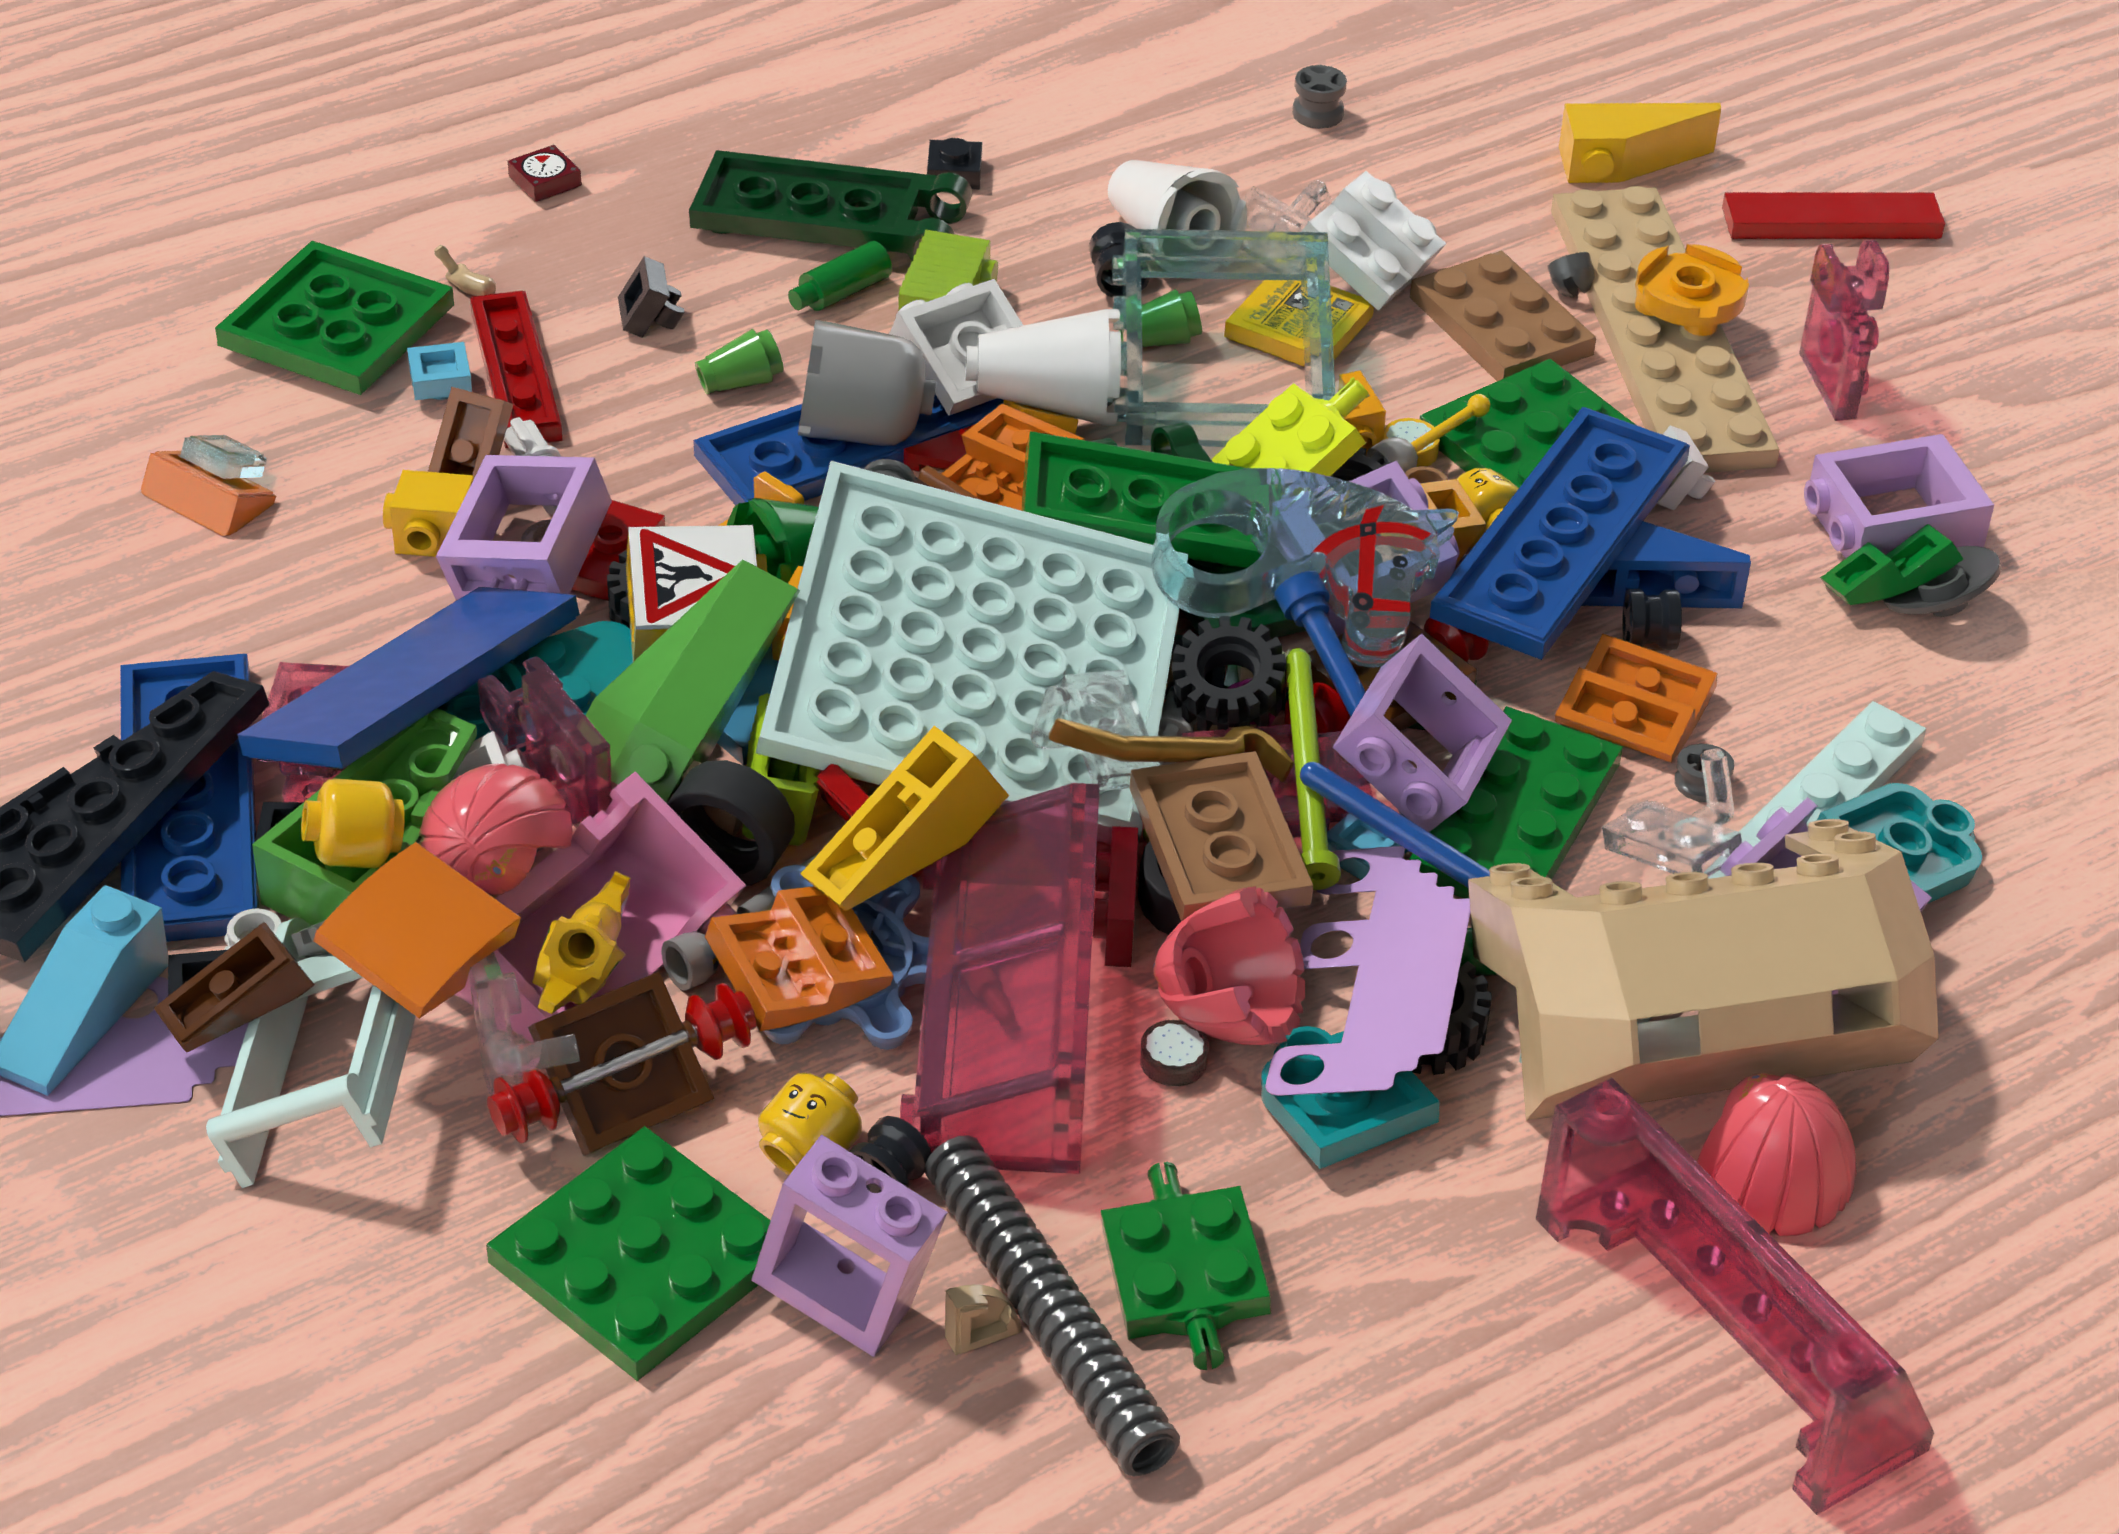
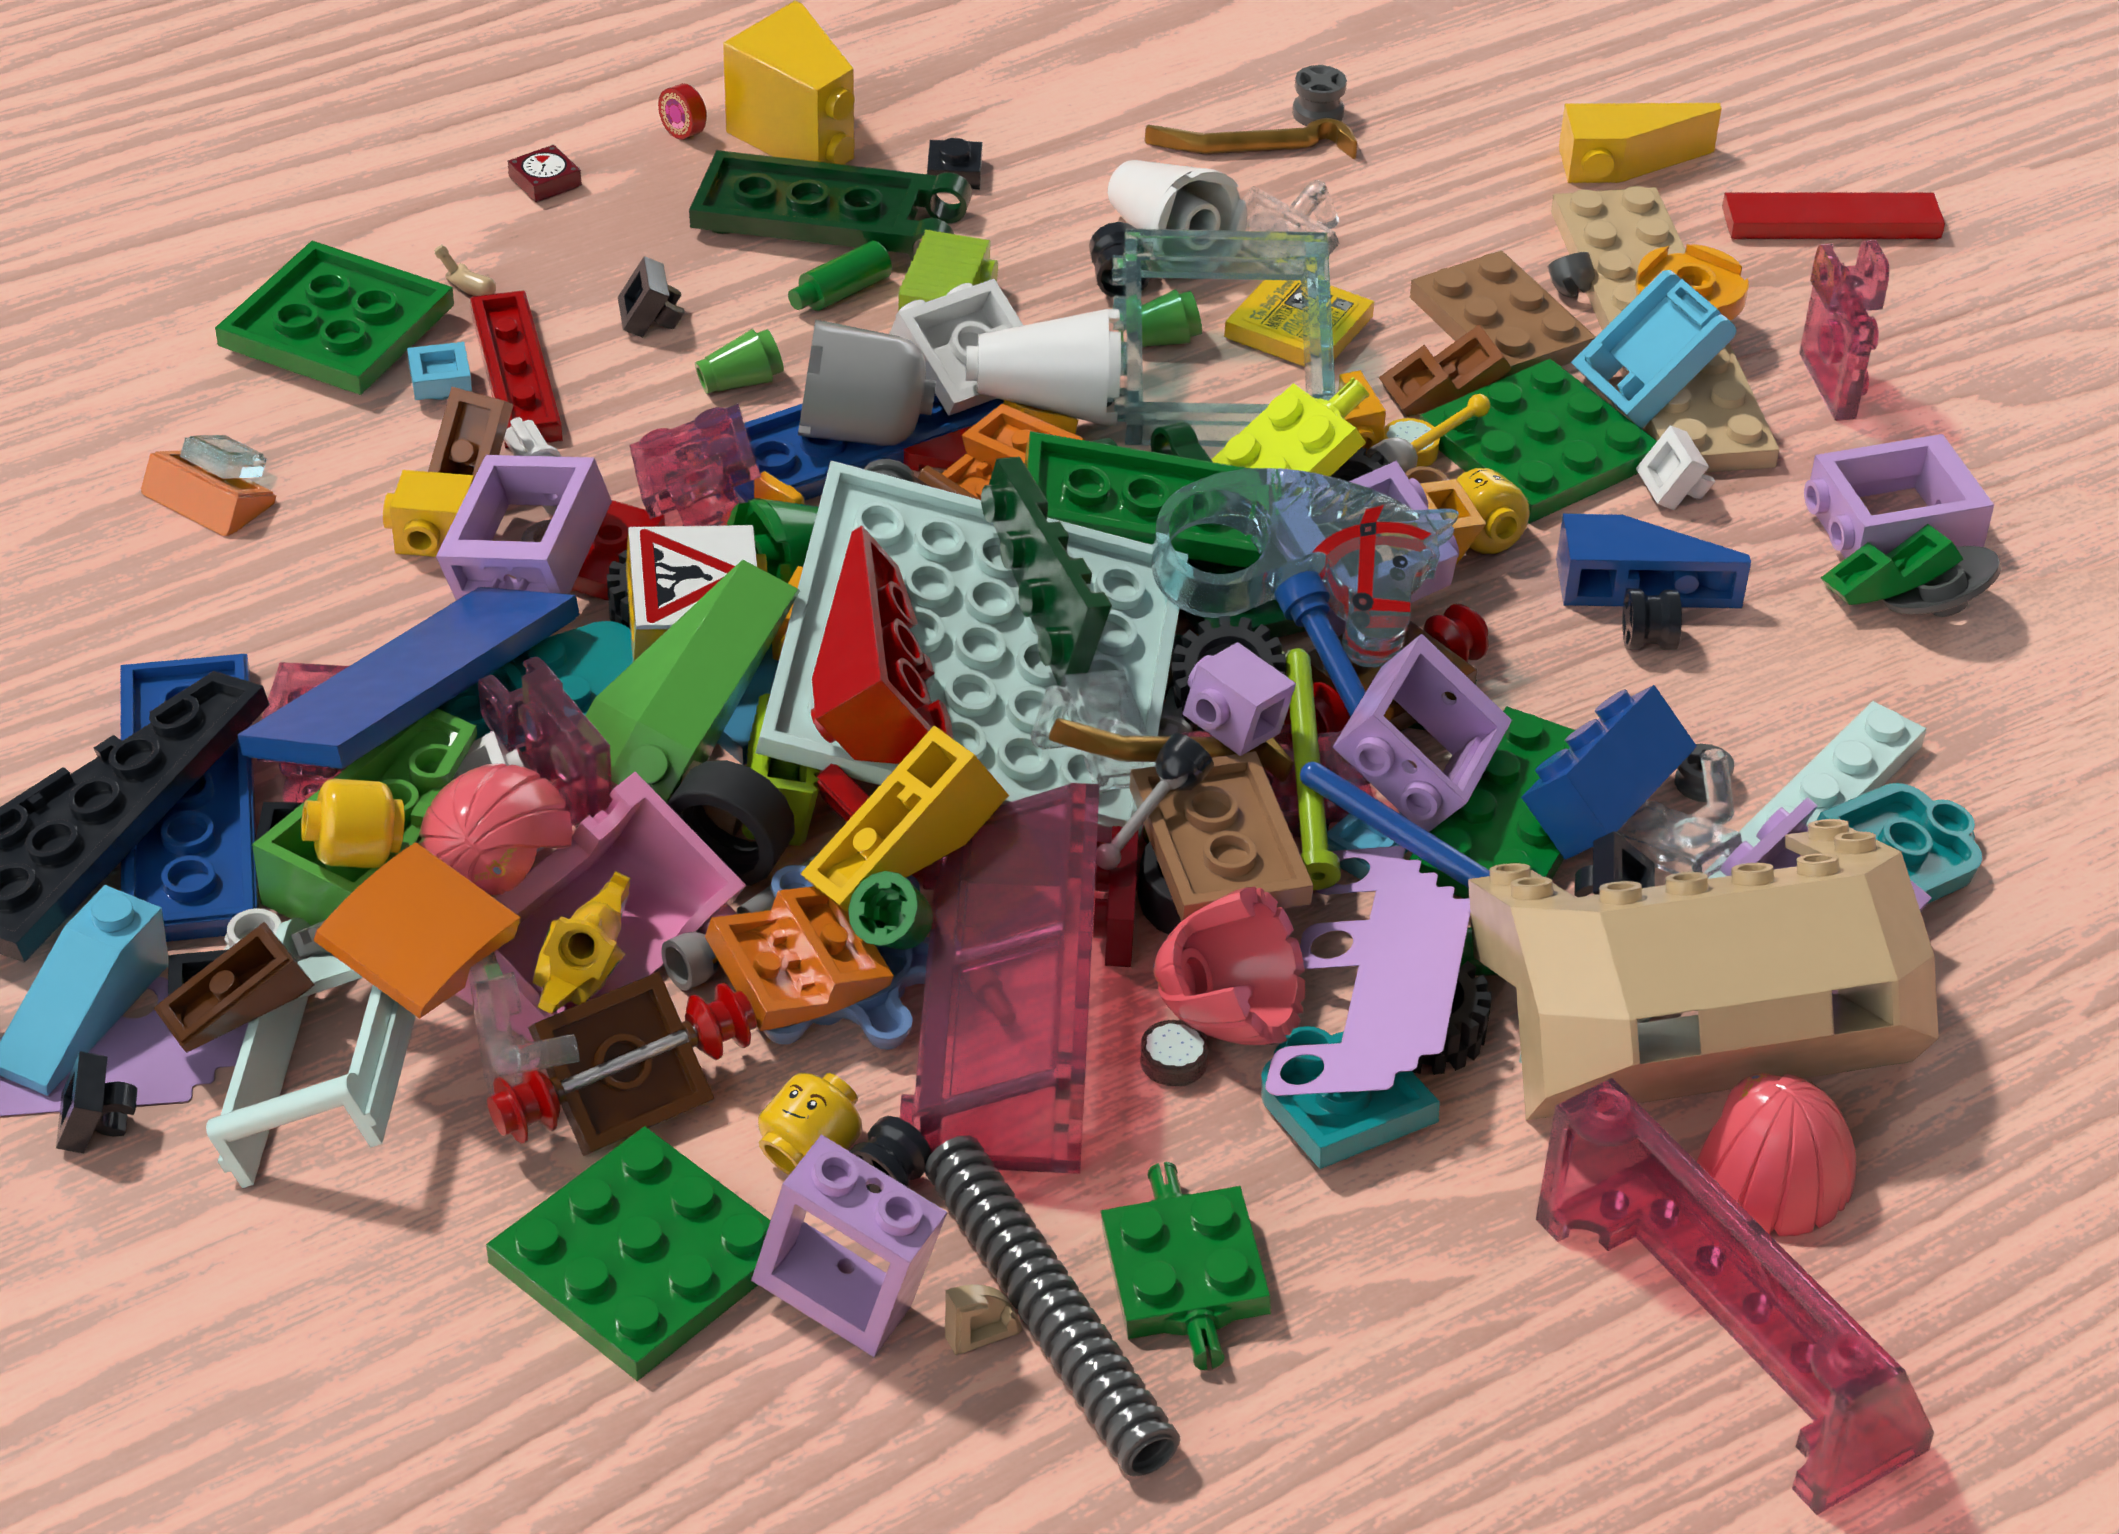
(92, 1104): none -> black tile
(682, 111): none -> red tile
(696, 467): none -> clear pink plate
(790, 89): none -> yellow slope
(870, 665): none -> red wedge
(890, 911): none -> green hat
(1049, 582): none -> dark green wing
(1181, 767): none -> hinge
(1238, 698): none -> lavender brick
(1254, 140): none -> pearl gold piece
(1375, 239): white plate -> none
(1430, 381): none -> dark orange slope
(1560, 533): blue tile -> none
(1608, 769): none -> blue brick
(1614, 862): none -> black tile
(1637, 698): orange slope -> none
(1661, 342): none -> medium azure container

